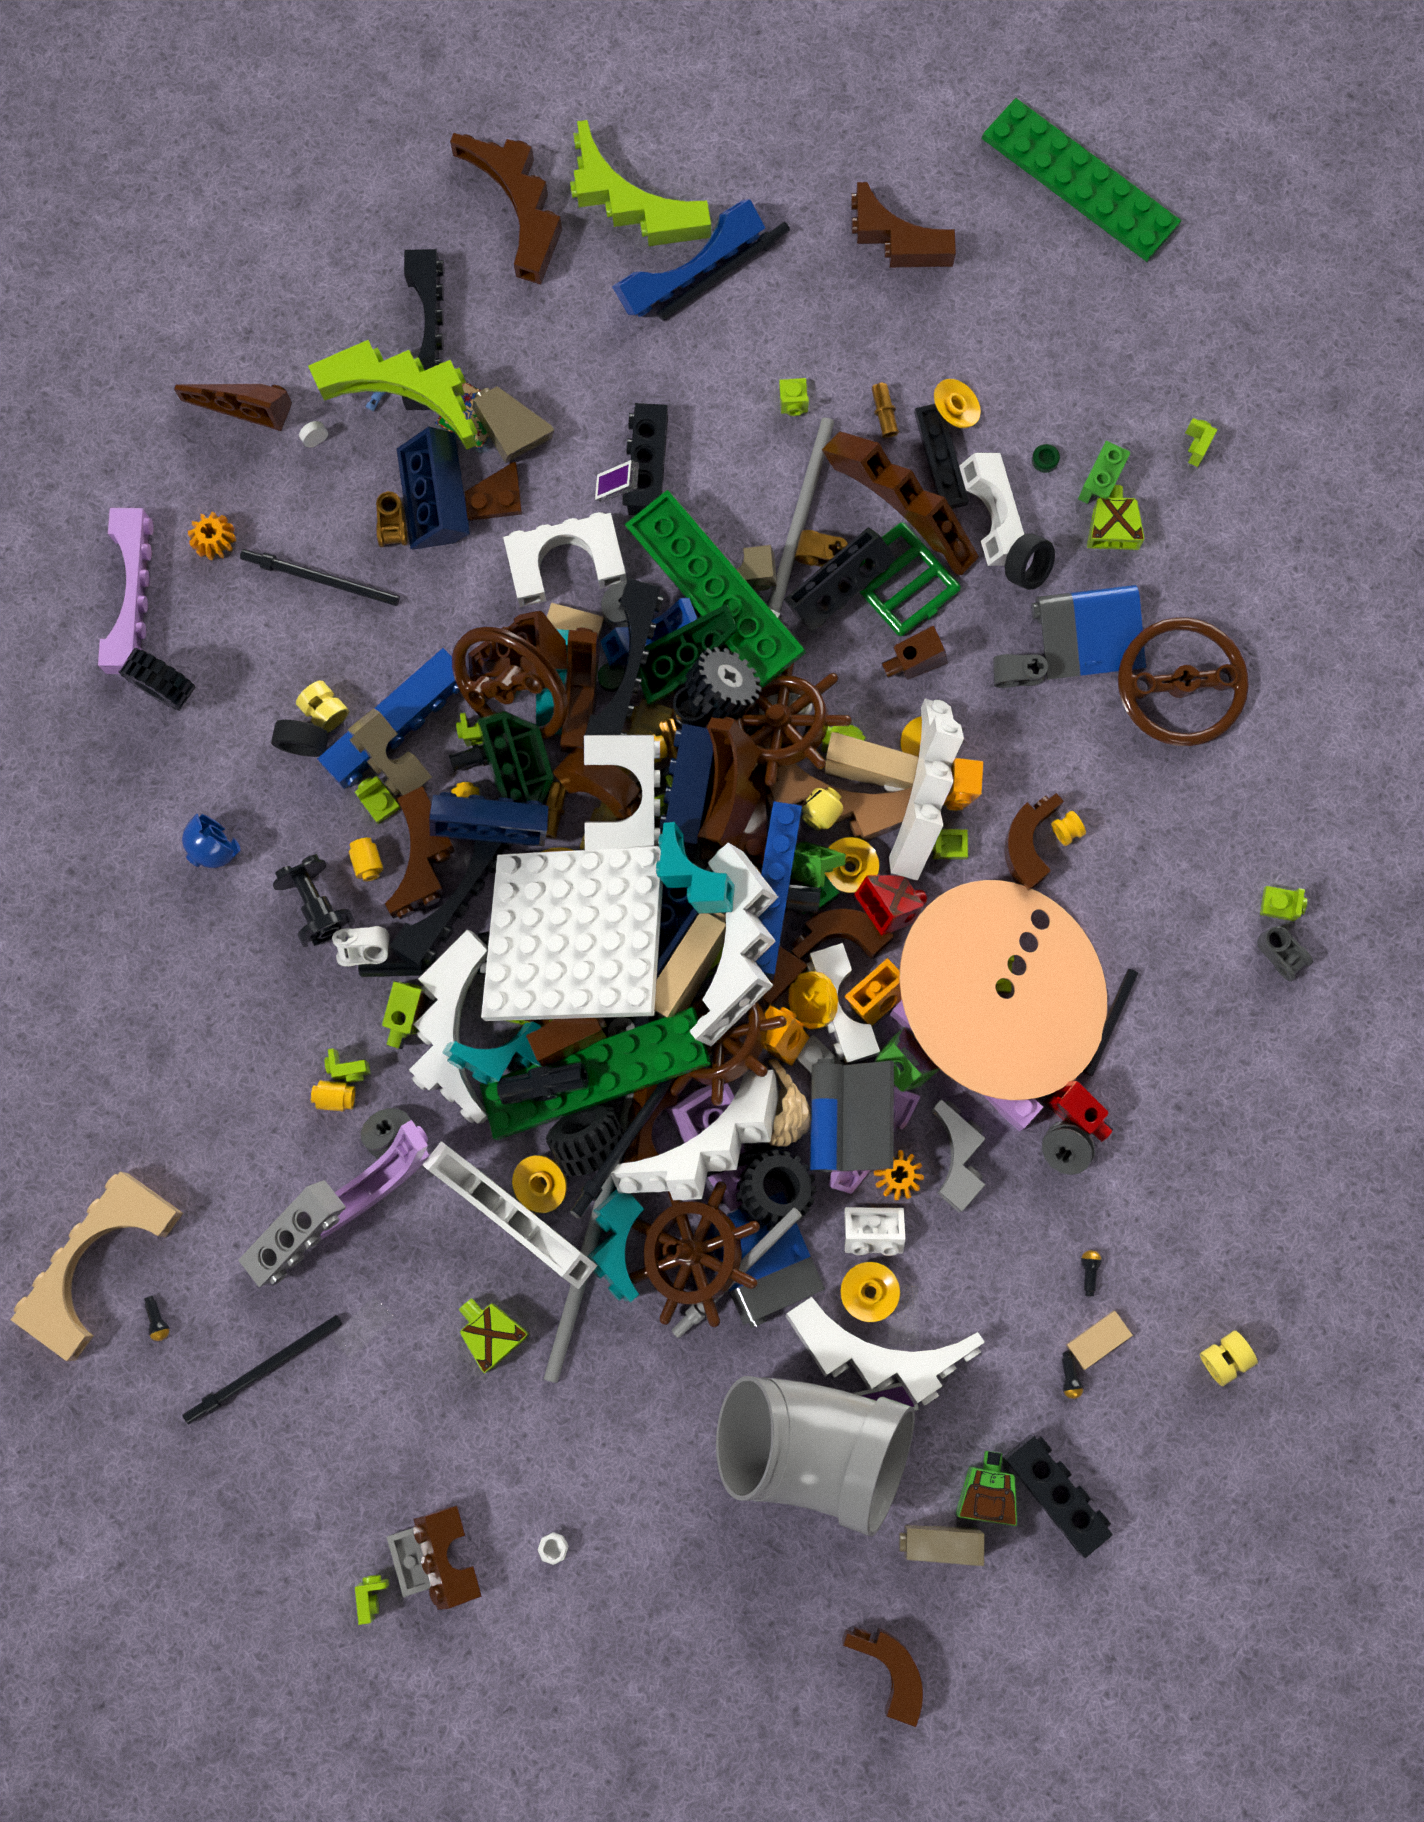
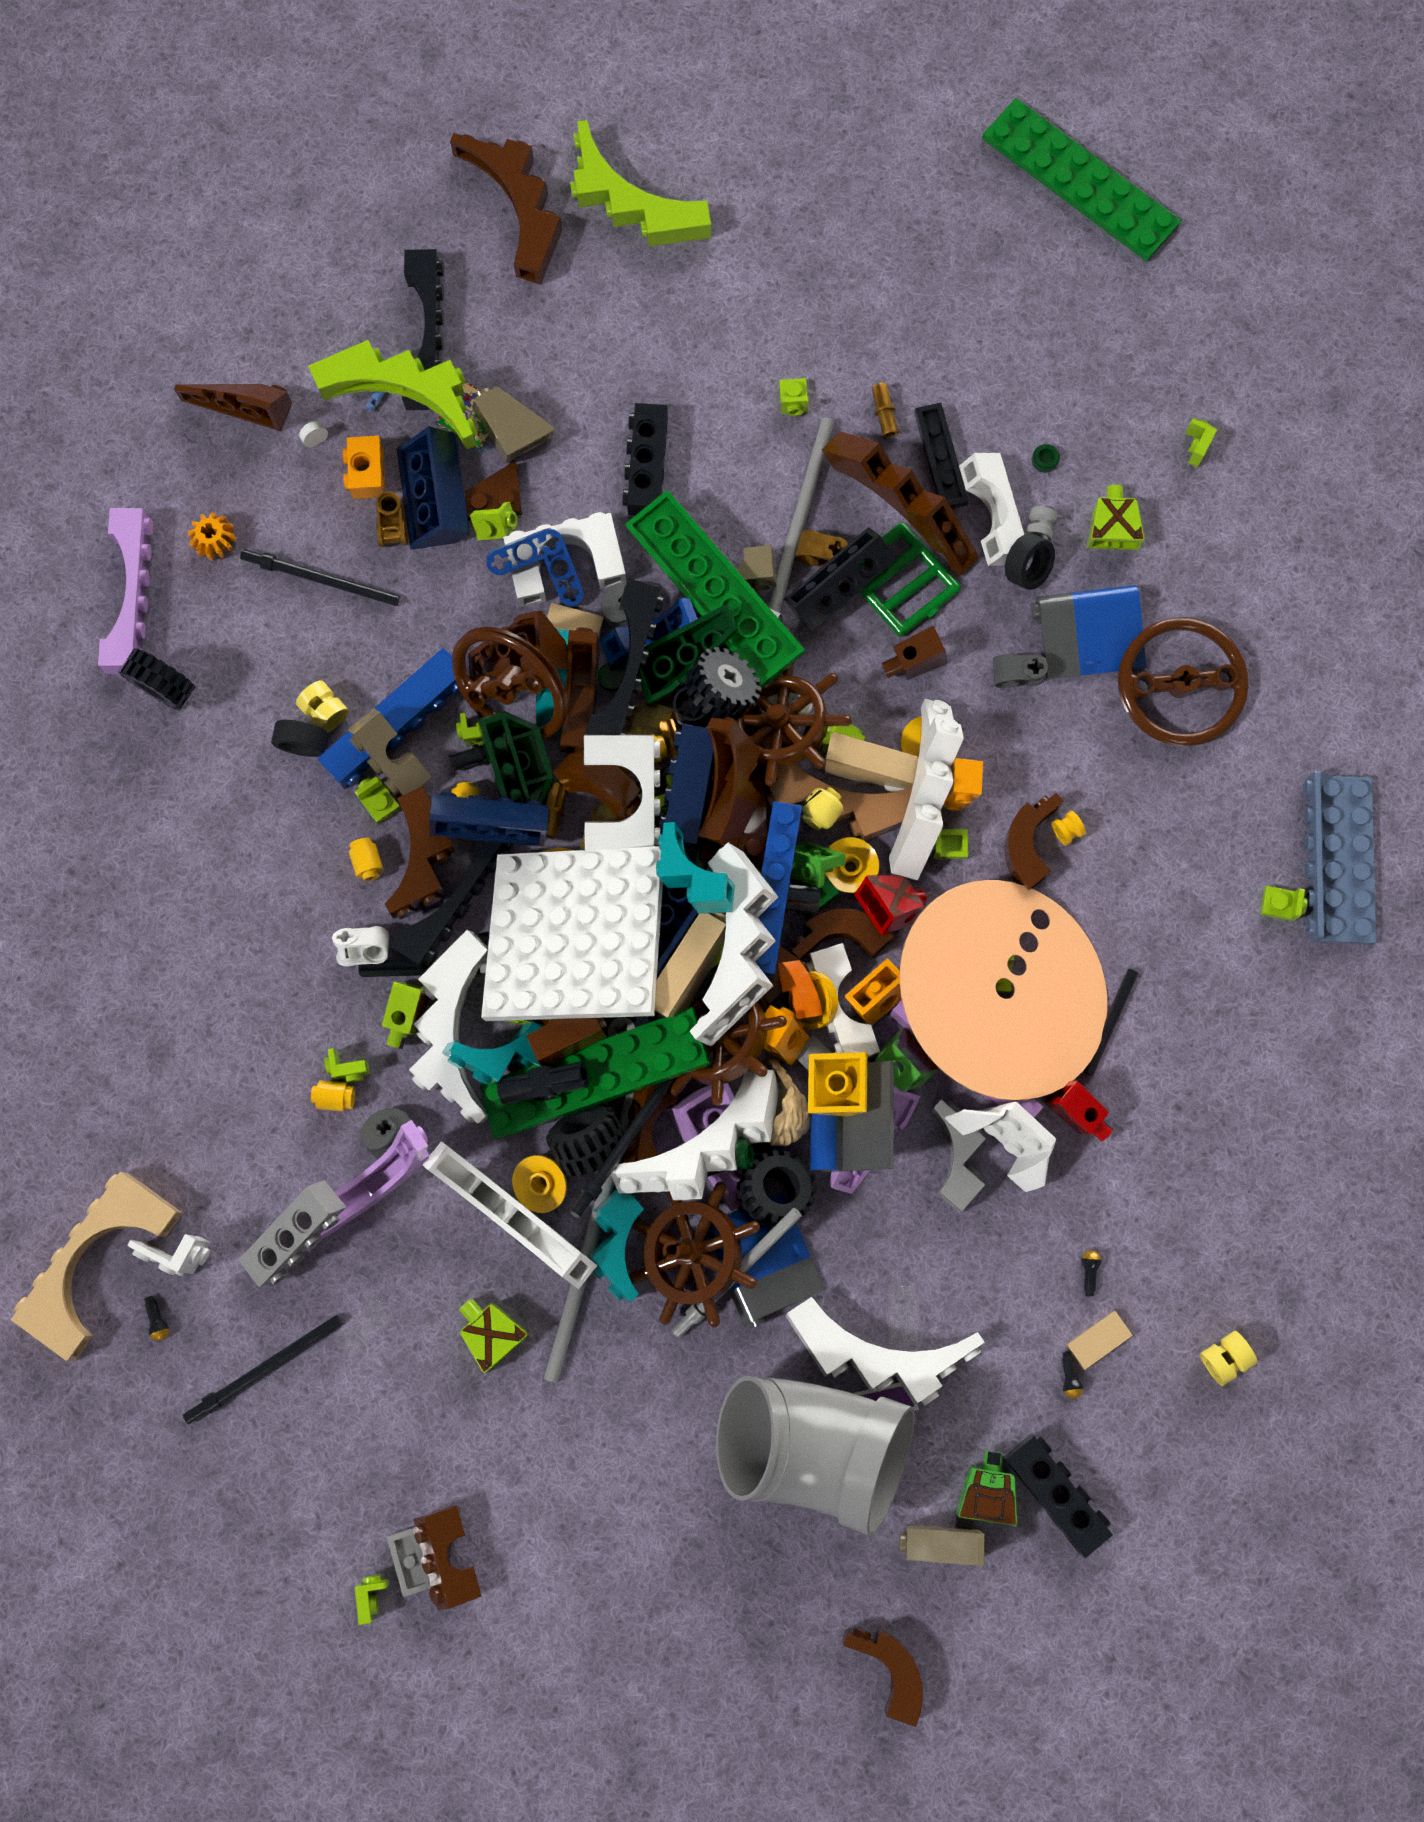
(189, 1254): none -> white bracket
(207, 843): blue cylinder -> none
(317, 910): black piece -> none
(359, 452): none -> light orange brick
(494, 522): none -> lime bracket
(549, 556): none -> blue beam
(553, 1548): white tile -> none
(617, 481): tile -> none
(734, 227): blue arch -> none
(744, 1154): none -> dark green tile
(764, 243): black bar -> none
(805, 997): none -> orange slope
(837, 1084): none -> yellow slope
(854, 1288): yellow dish -> none
(874, 1230): white bracket -> none
(903, 242): reddish brown arch -> none
(905, 1182): light orange gear -> none
(957, 403): yellow dish -> none
(1019, 1135): none -> white piece
(1041, 522): none -> light grey wheel
(1068, 1148): dark grey piece -> none
(1104, 472): bright green bracket -> none
(1285, 954): dark grey piece -> none
(1340, 859): none -> sand blue bracket

